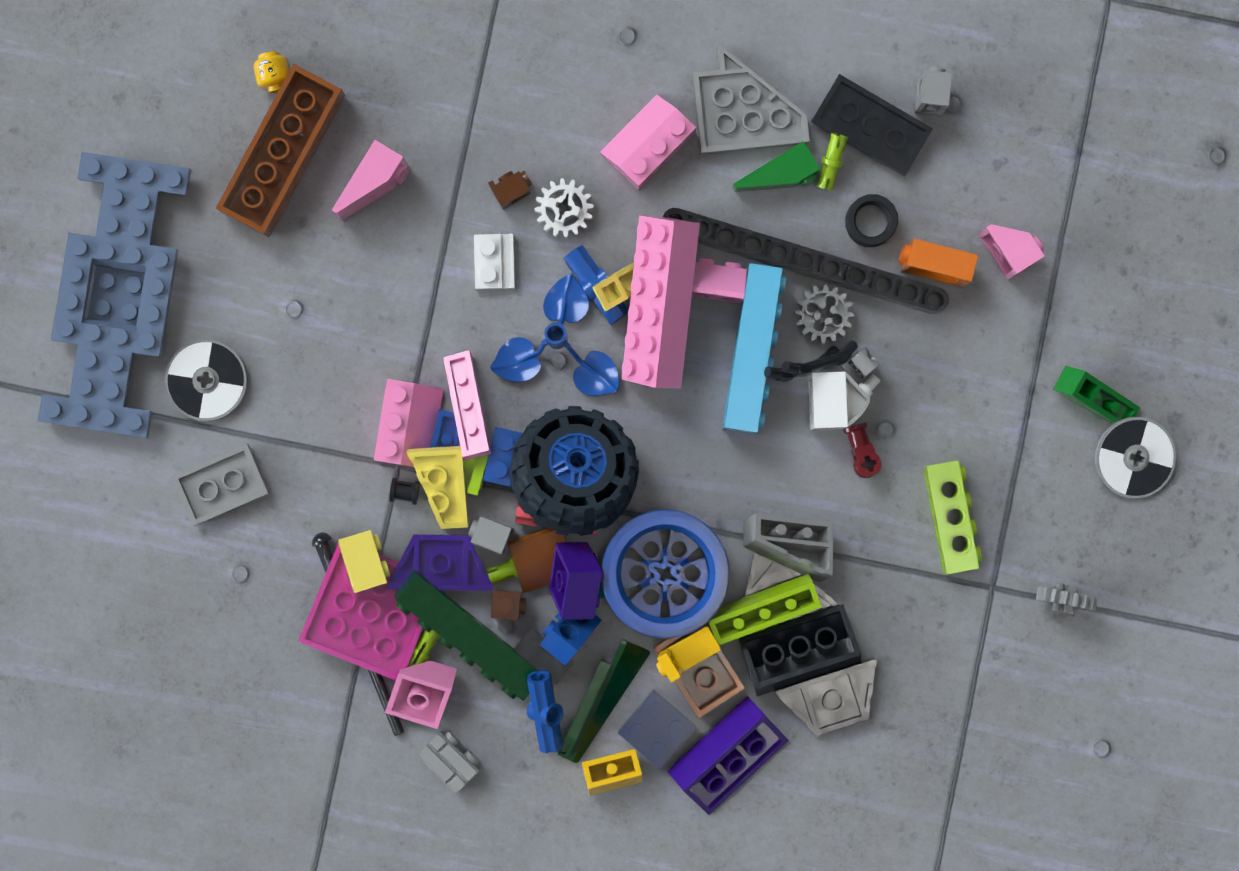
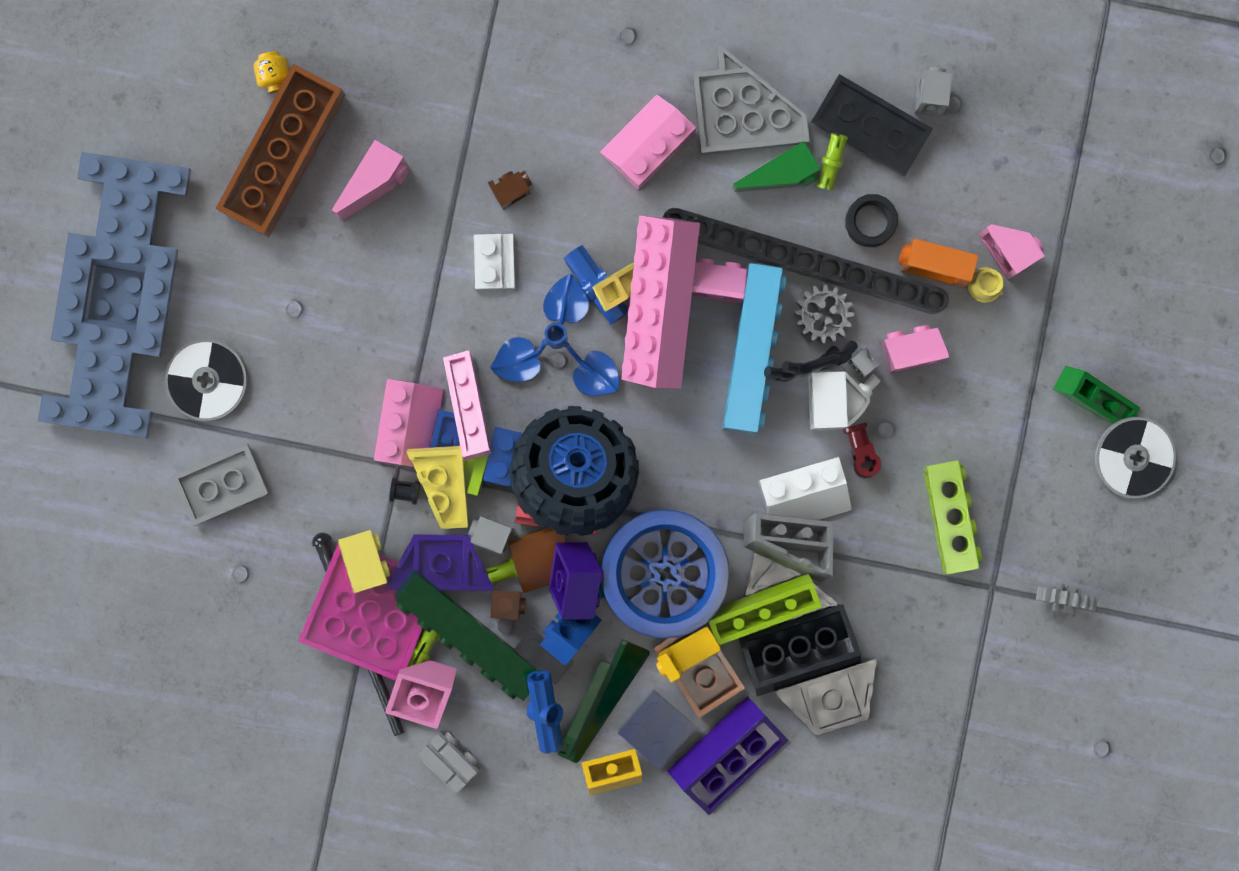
(552, 205): white gear -> none
(807, 492): none -> white slope
(914, 349): none -> bright pink slope
(985, 285): none -> light yellow piece

